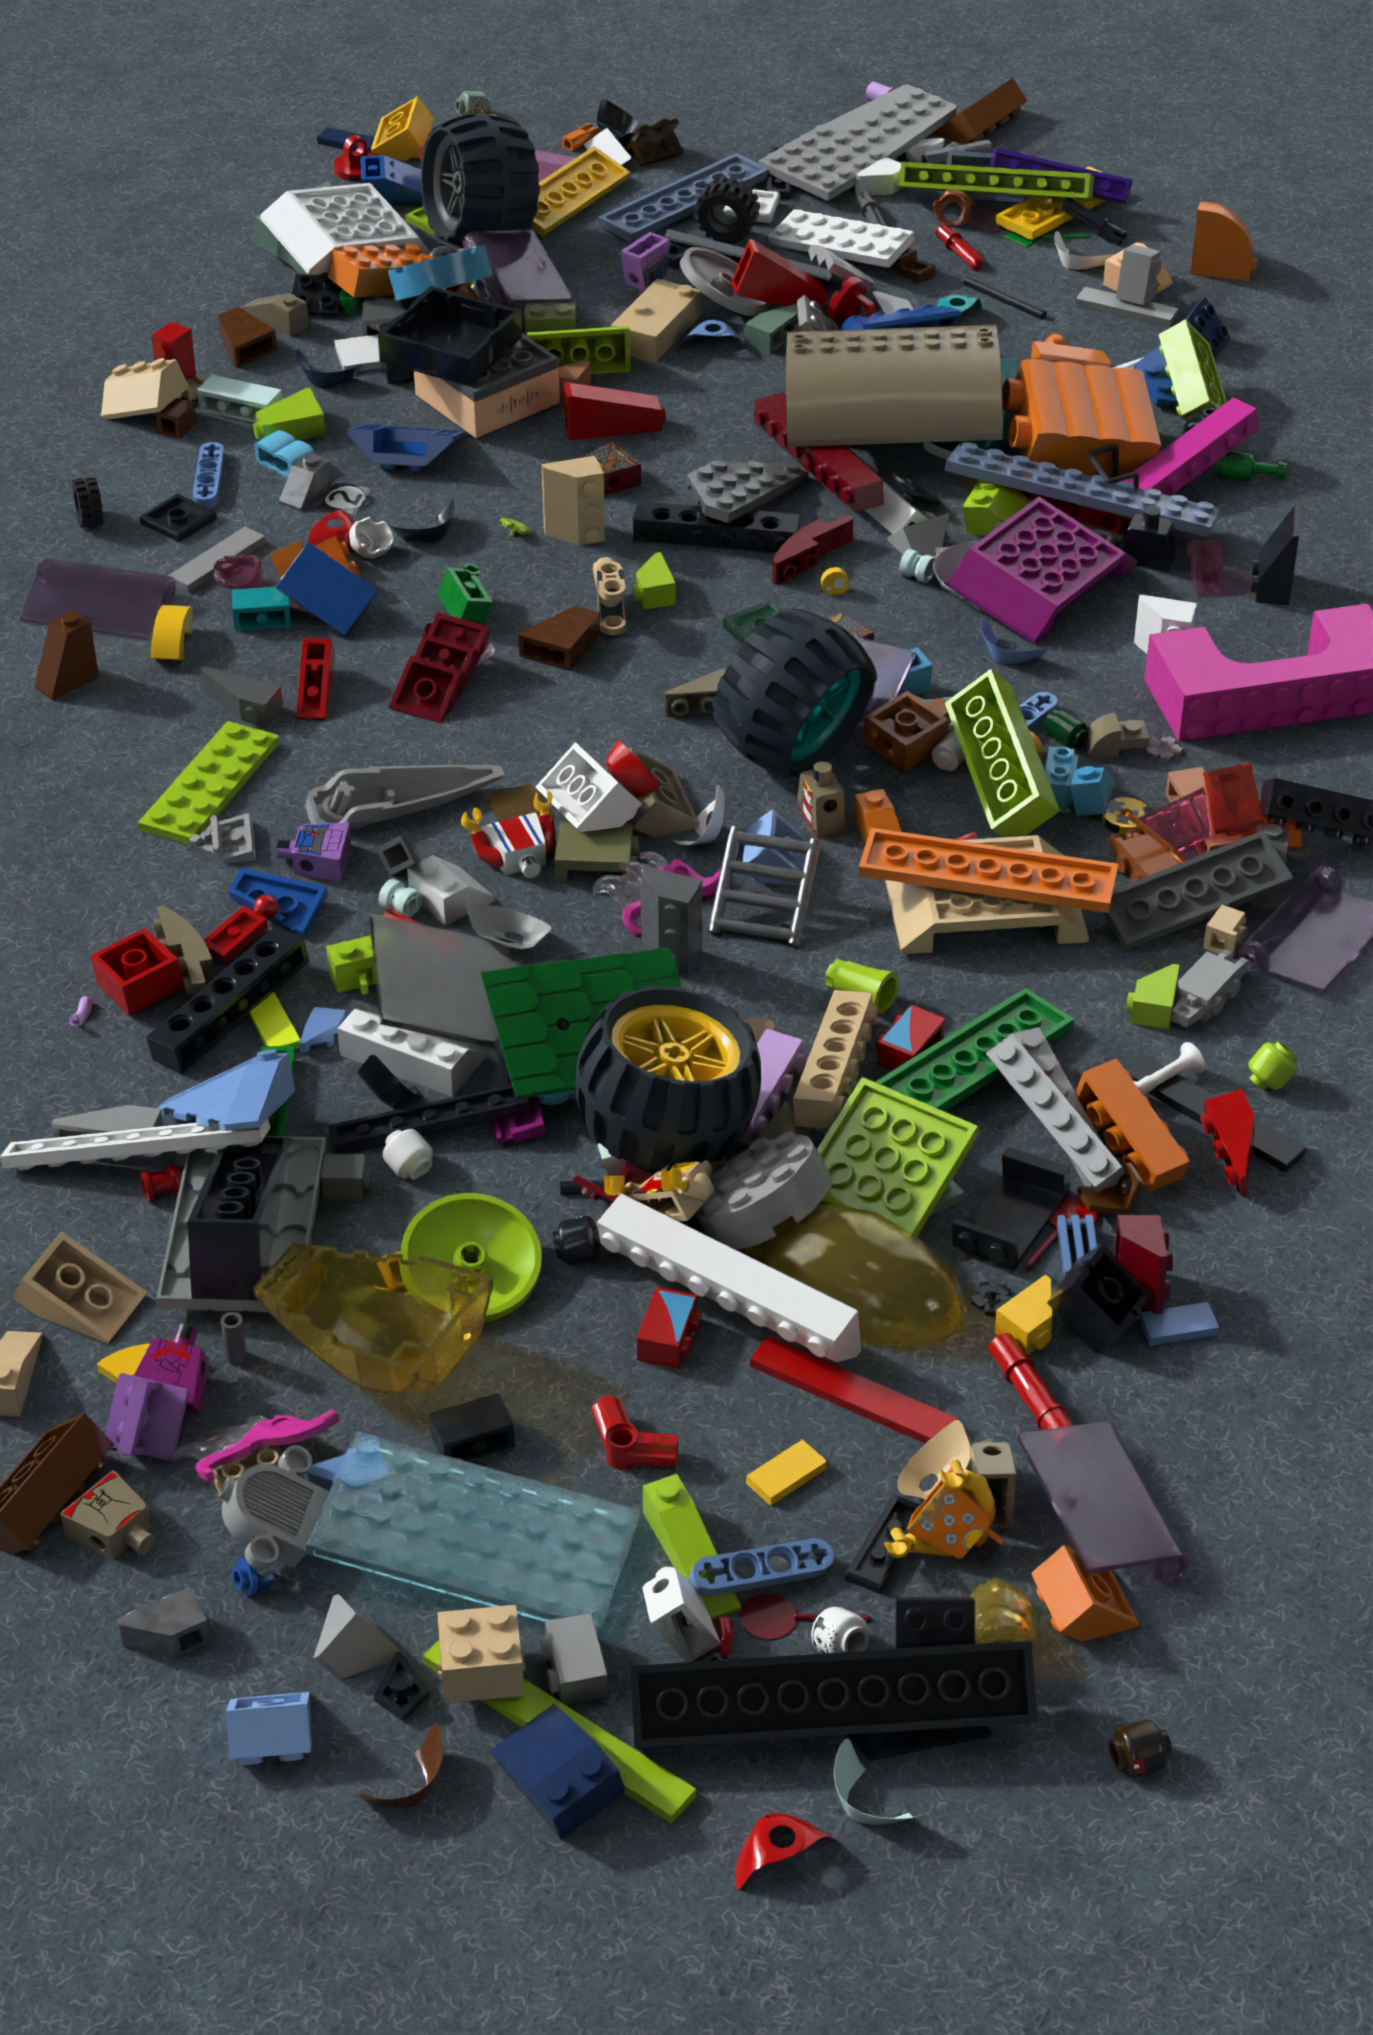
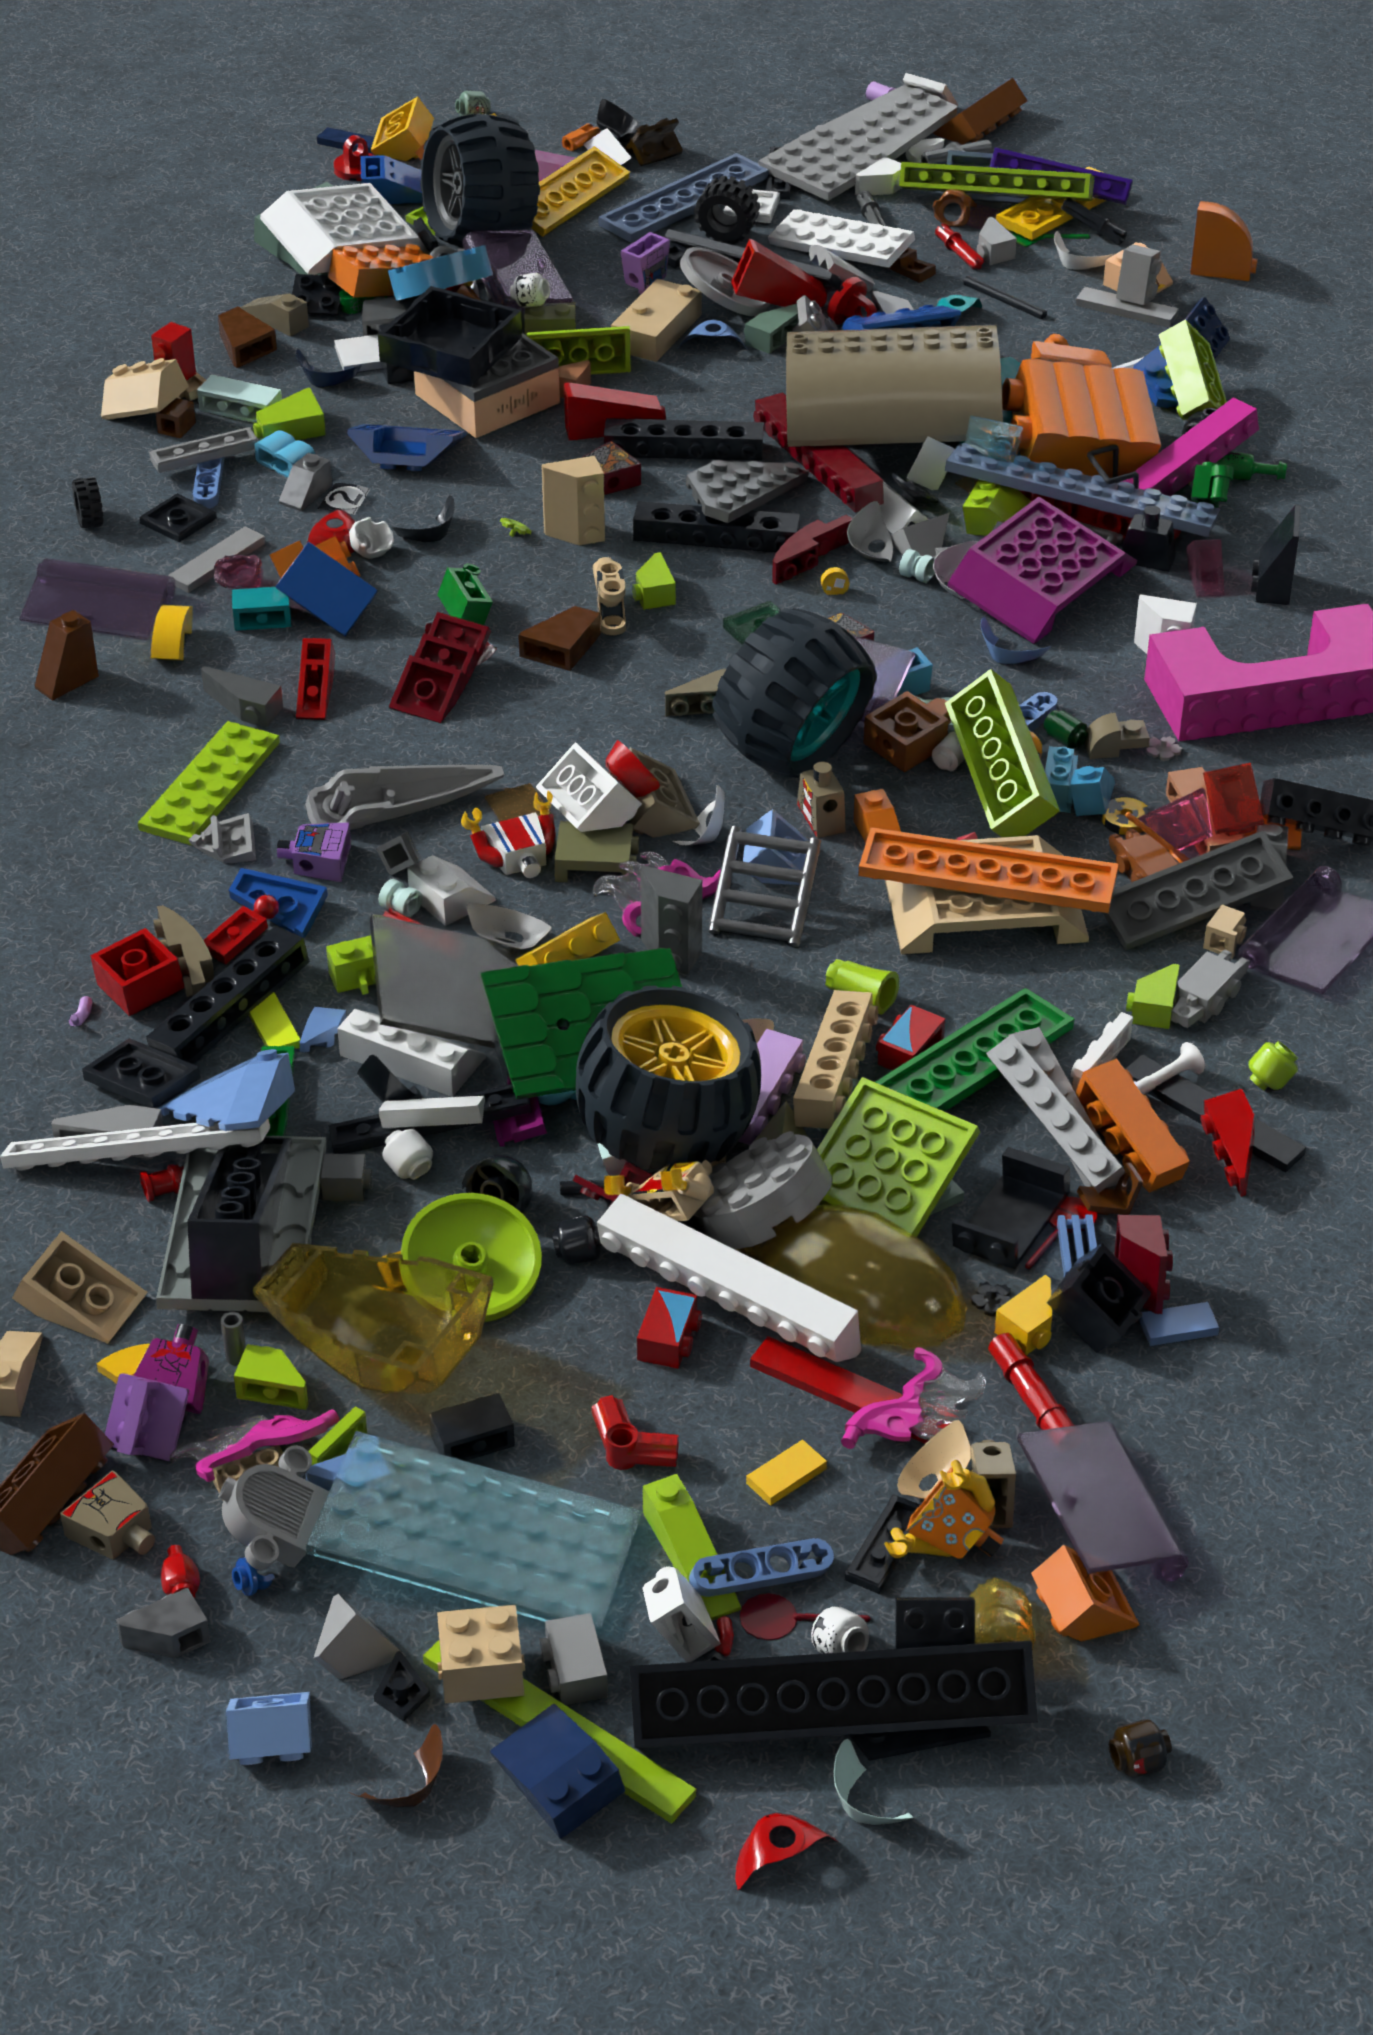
(141, 1073): none -> black plate
(179, 1572): none -> red plant
(203, 449): none -> light grey tile
(269, 1378): none -> lime slope
(339, 1437): none -> lime tile
(425, 235): none -> black tile
(432, 1111): none -> white slope
(500, 1178): none -> black cylinder
(530, 290): none -> white head
(576, 943): none -> yellow brick
(687, 438): none -> black brick
(867, 527): none -> light grey piece
(926, 1403): none -> piece
(930, 86): none -> white plate
(930, 464): none -> white sticker
(994, 438): none -> clear light blue slope
(996, 243): none -> light grey slope
(1106, 1048): none -> white plate
(1211, 483): none -> green hinge

